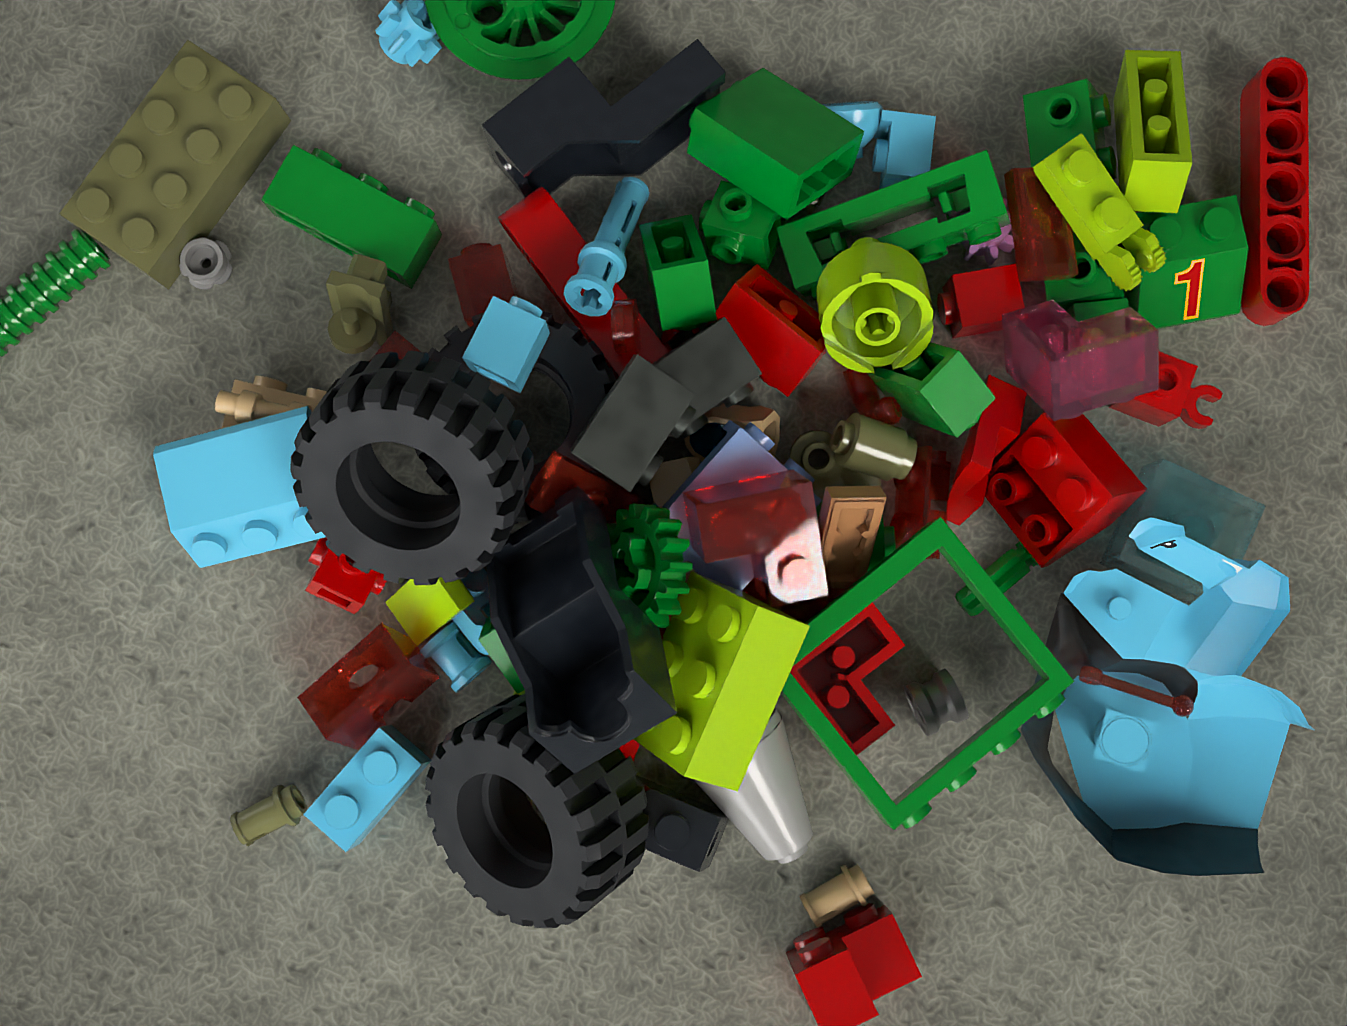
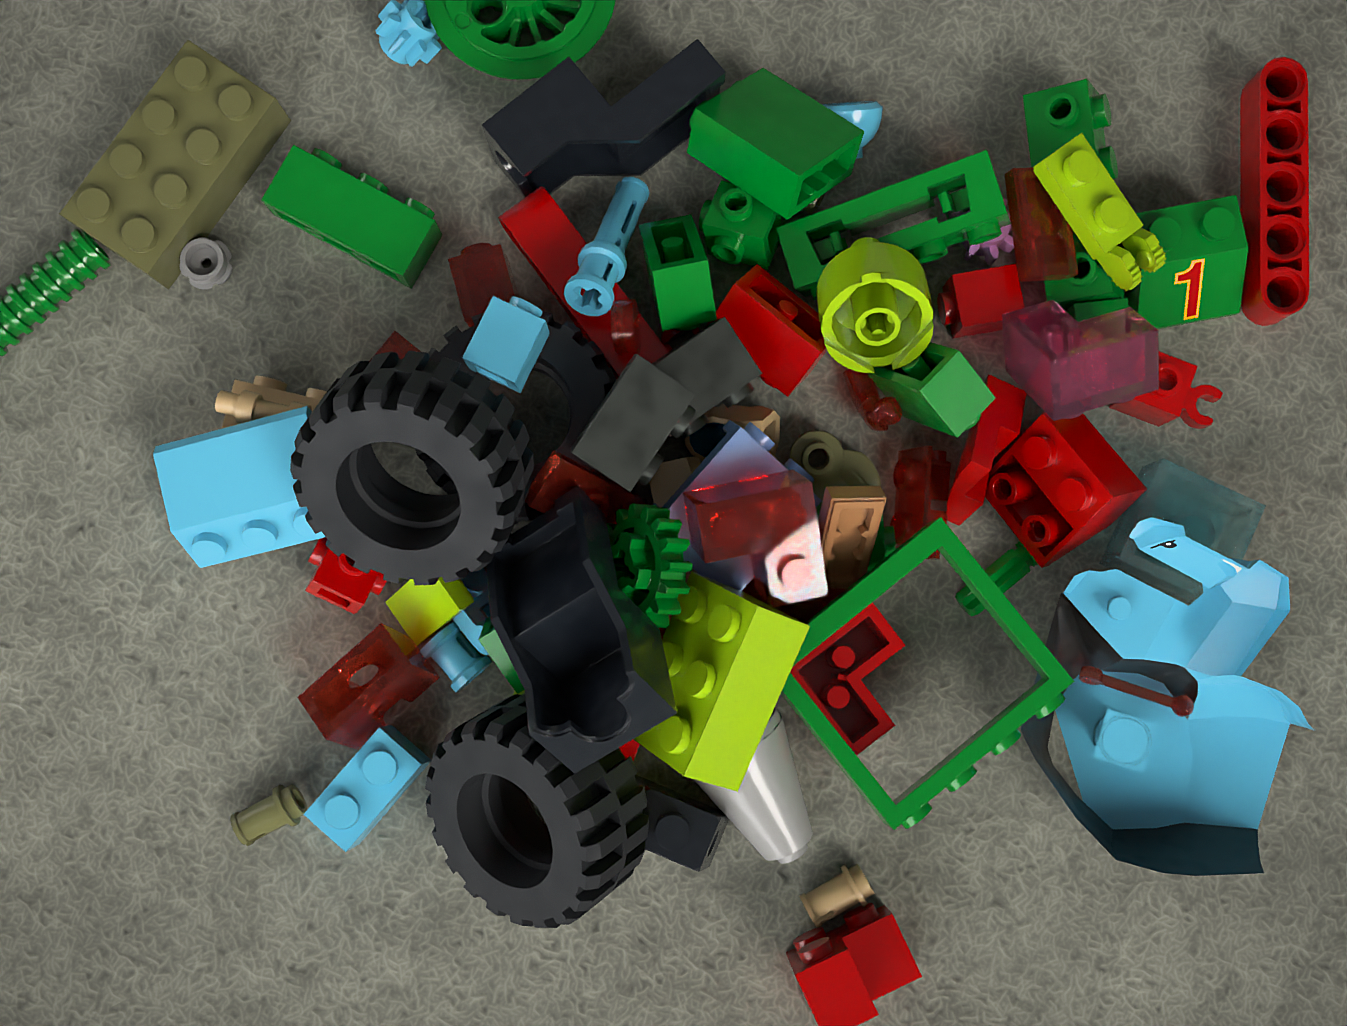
(359, 305): olive hips -> none
(873, 447): olive brick -> none
(905, 146): medium azure brick -> none
(936, 702): flat silver wheel -> none
(1152, 130): lime brick -> none

